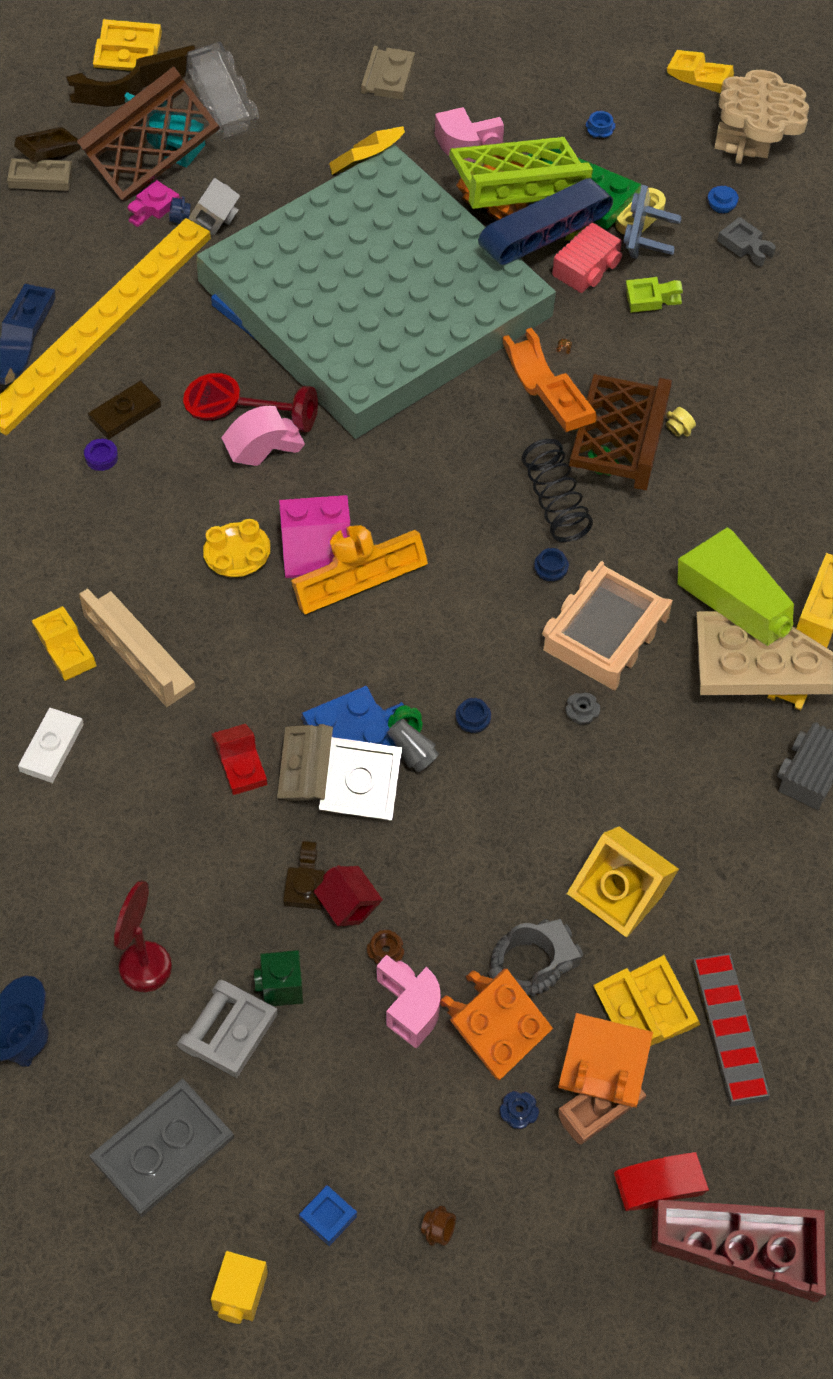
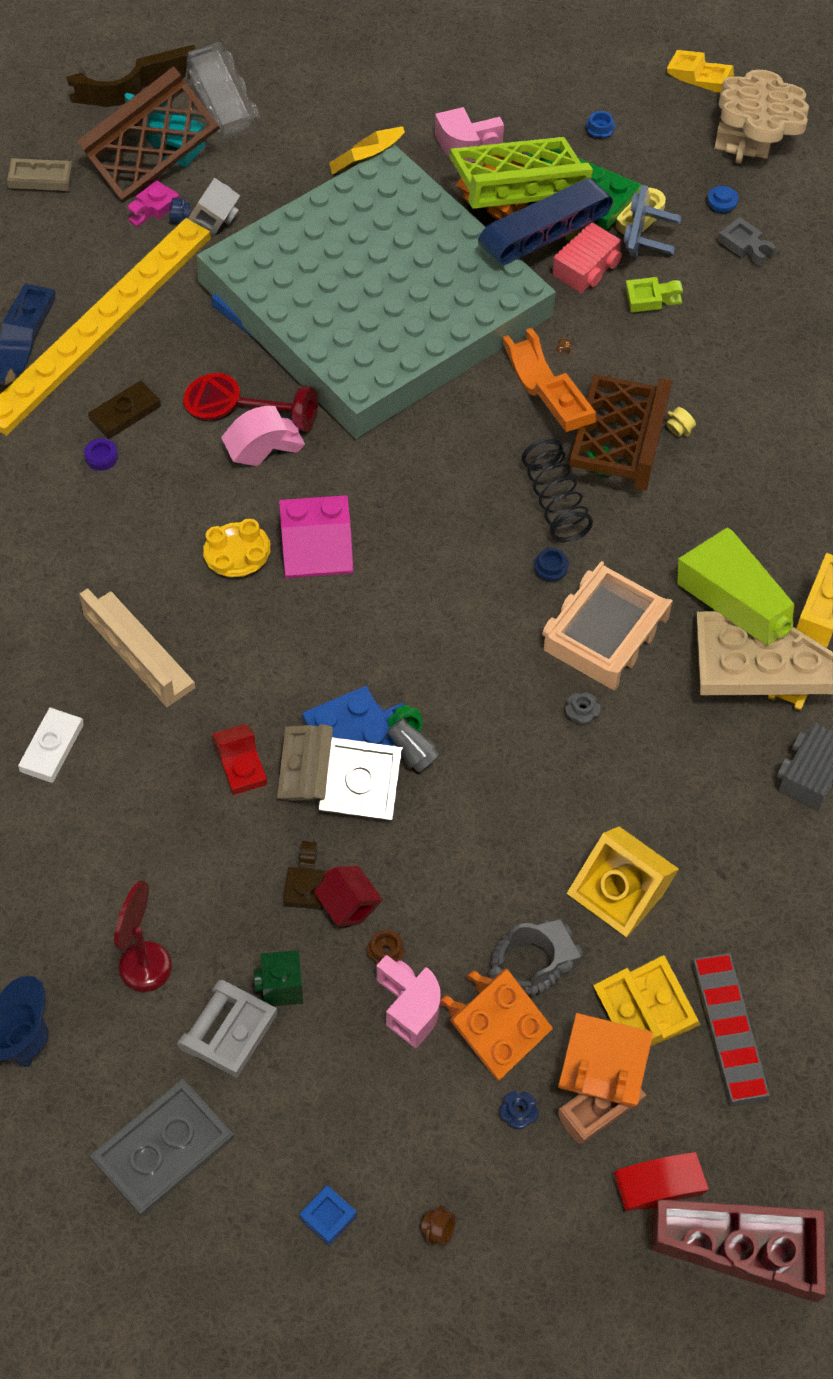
(47, 144): dark brown plate -> none
(64, 643): yellow slope -> none
(124, 43): yellow slope -> none
(238, 1287): yellow brick -> none
(358, 566): light orange plate -> none
(388, 72): dark tan plate -> none
(473, 715): dark blue plate -> none

